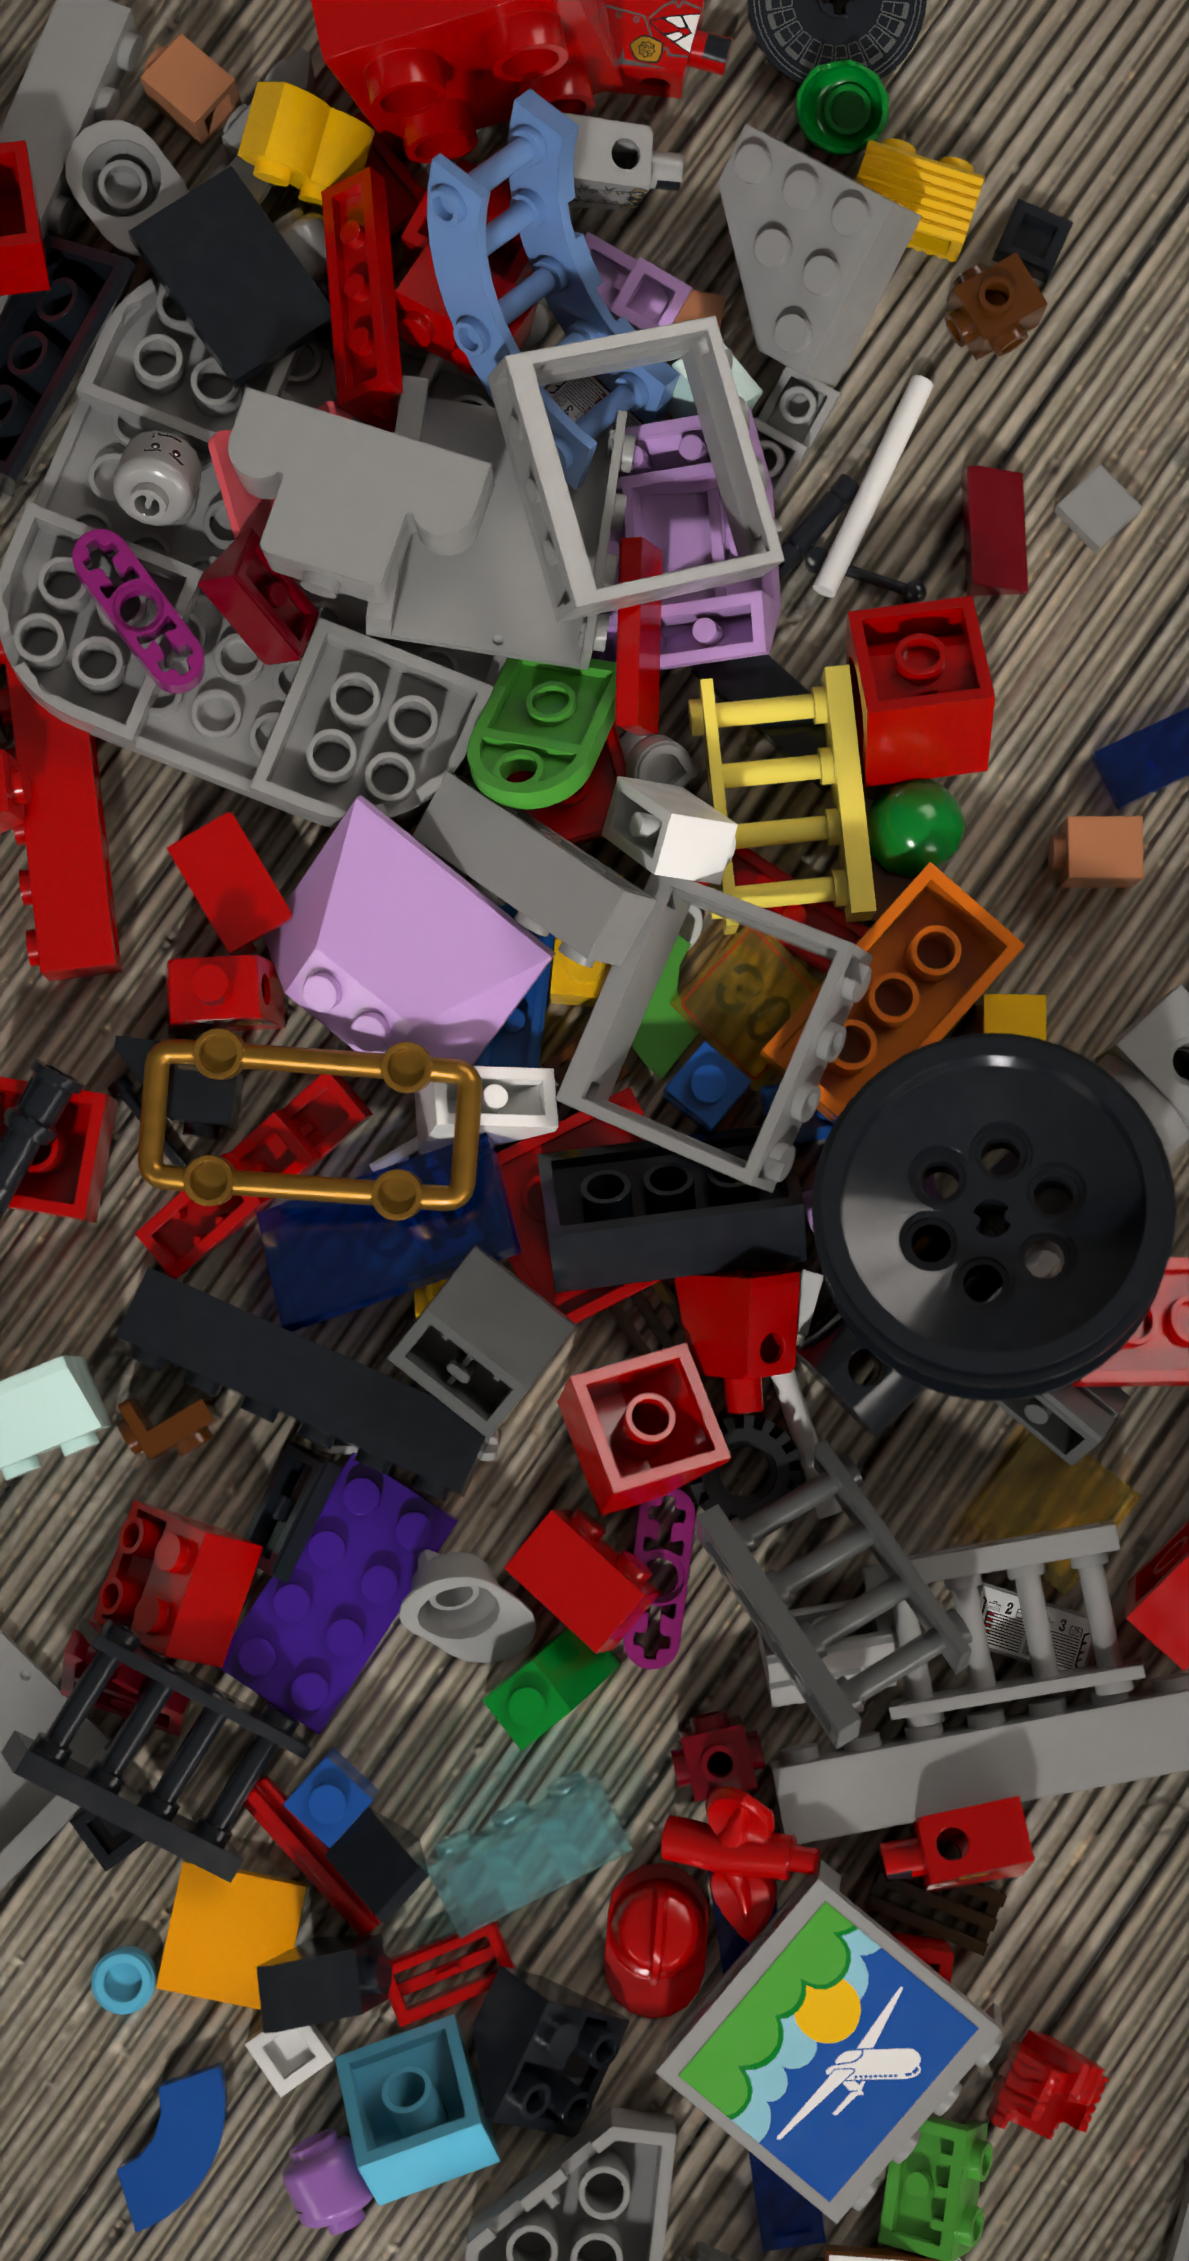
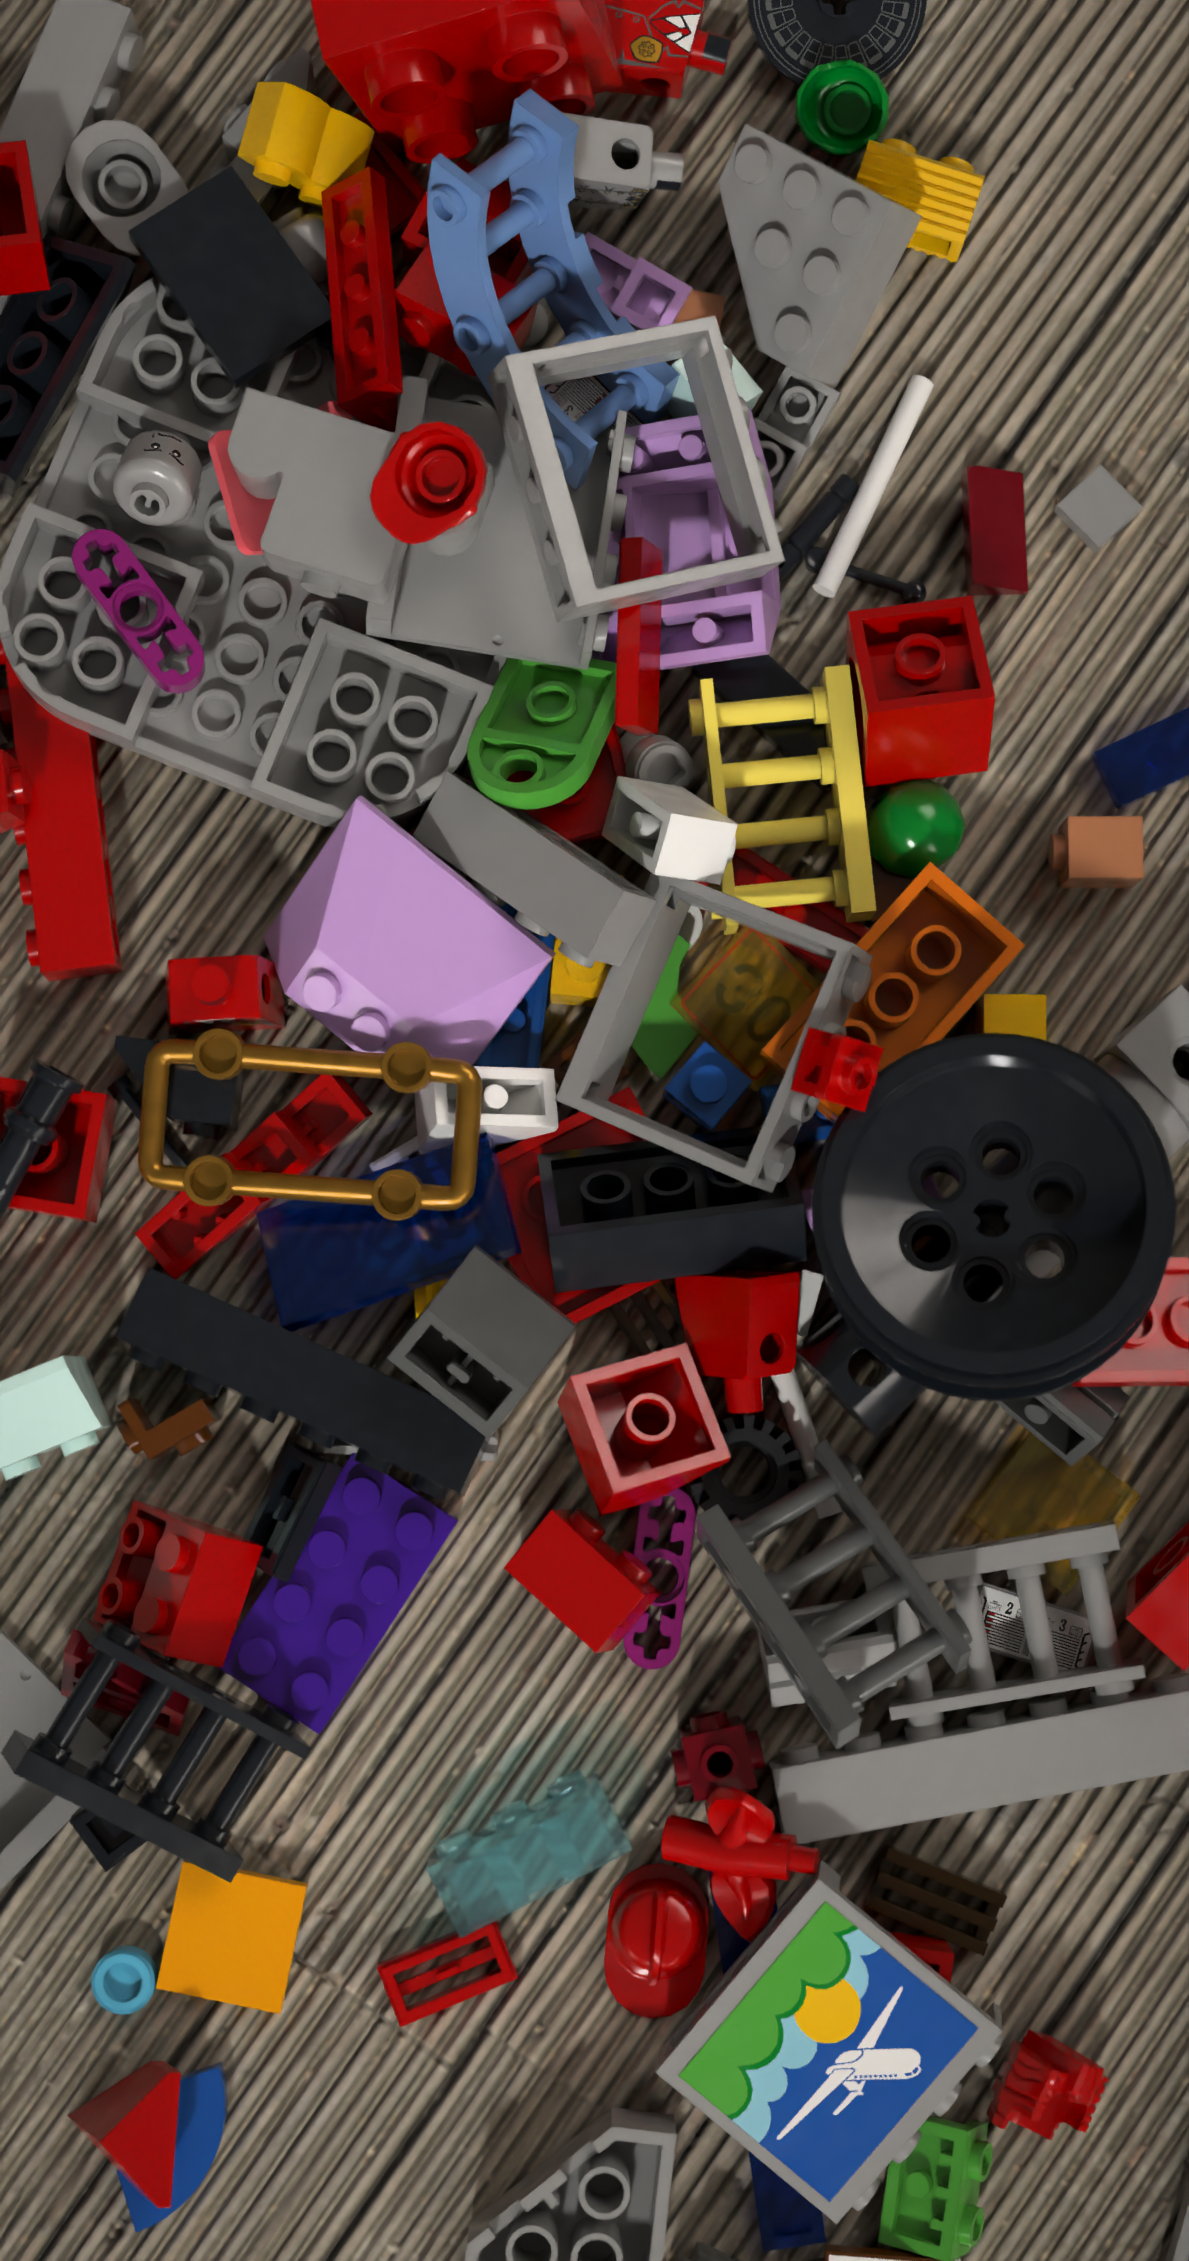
(137, 2128): none -> red slope
(190, 89): nougat brick -> none
(230, 883): red panel -> none
(258, 602): dark red slope -> none
(290, 2055): white tile -> none
(308, 1853): red axle -> none
(323, 1981): black slope -> none
(326, 2182): medium lavender head -> none
(331, 1797): blue brick -> none
(379, 1863): black slope -> none
(415, 2110): medium azure slope -> none
(429, 482): none -> red hat
(465, 1610): light grey piece -> none
(542, 2052): black slope -> none
(547, 1686): green slope -> none
(837, 1069): none -> red bracket
(989, 1839): red torso -> none
(994, 307): reddish brown brick -> none
(1035, 237): black tile -> none

